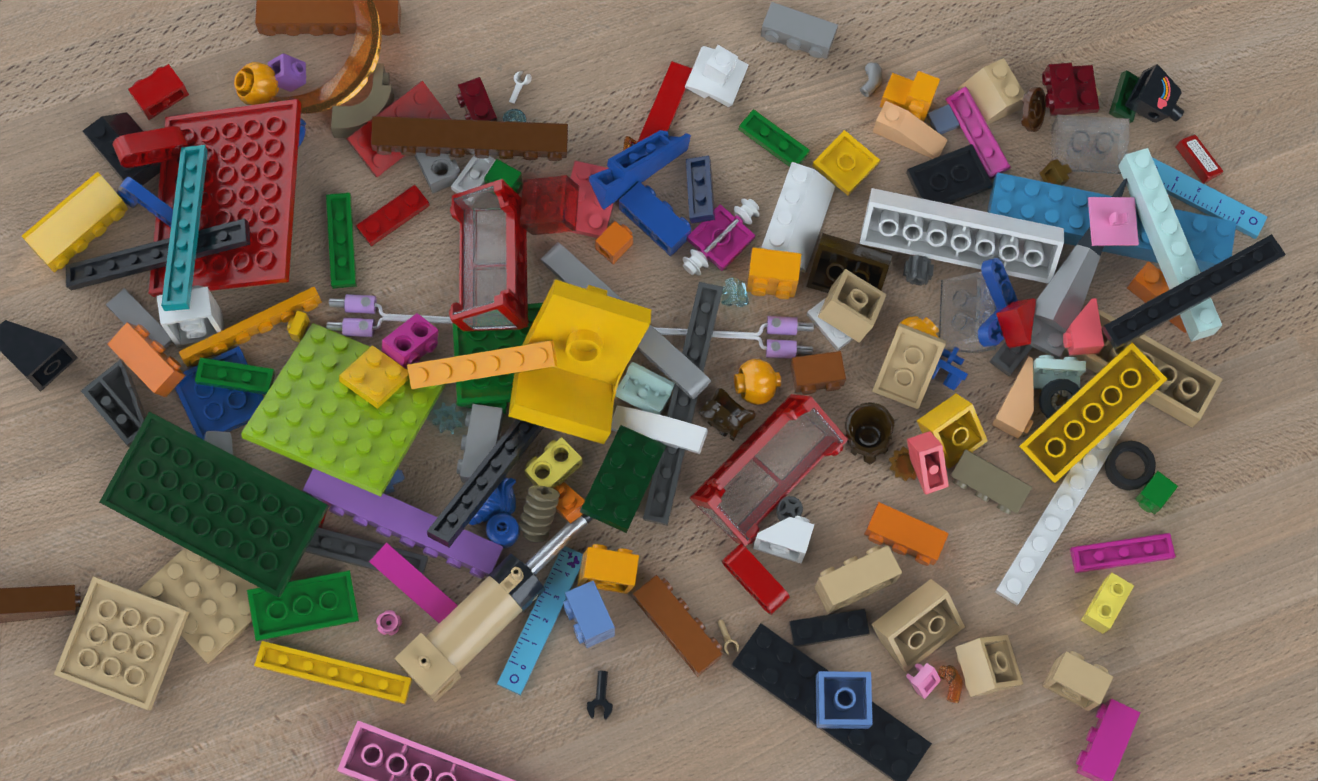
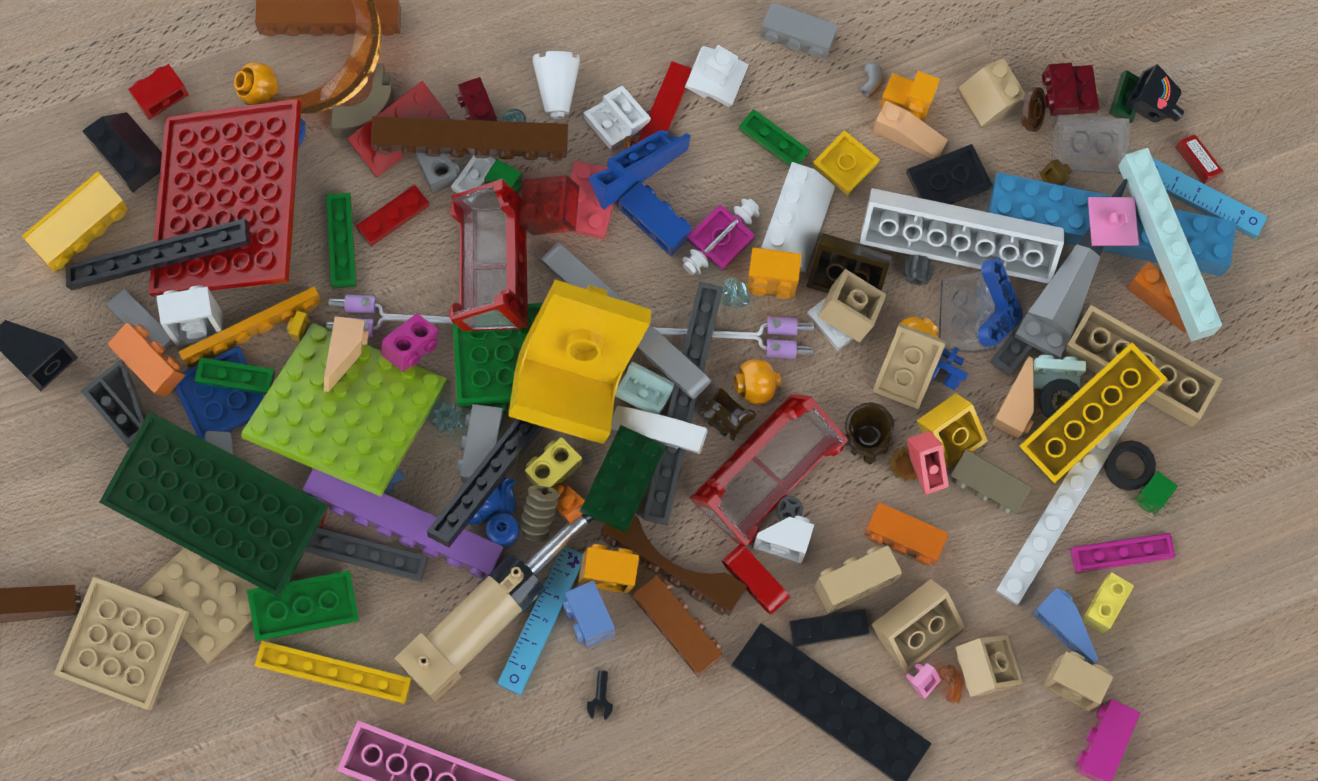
(134, 193): blue beam -> none
(149, 146): red beam -> none
(184, 228): teal plate -> none
(289, 72): medium lavender brick -> none
(344, 348): none -> light nougat slope
(374, 376): yellow plate -> none
(382, 619): bright pink plate -> none
(413, 583): dark pink tile -> none
(482, 364): light orange plate -> none
(519, 84): white hand -> none
(556, 81): none -> white cone
(614, 241): orange brick -> none
(616, 117): none -> white slope
(700, 189): dark blue plate -> none
(717, 588): none -> reddish brown arch
(726, 637): tan hand -> none
(818, 372): dark orange brick -> none
(843, 700): medium blue brick -> none
(943, 119): sand blue tile -> none
(978, 132): dark pink tile -> none
(1017, 322): red slope -> none
(1064, 621): none -> medium blue slope
(1085, 332): coral slope -> none
(1193, 292): black plate -> none

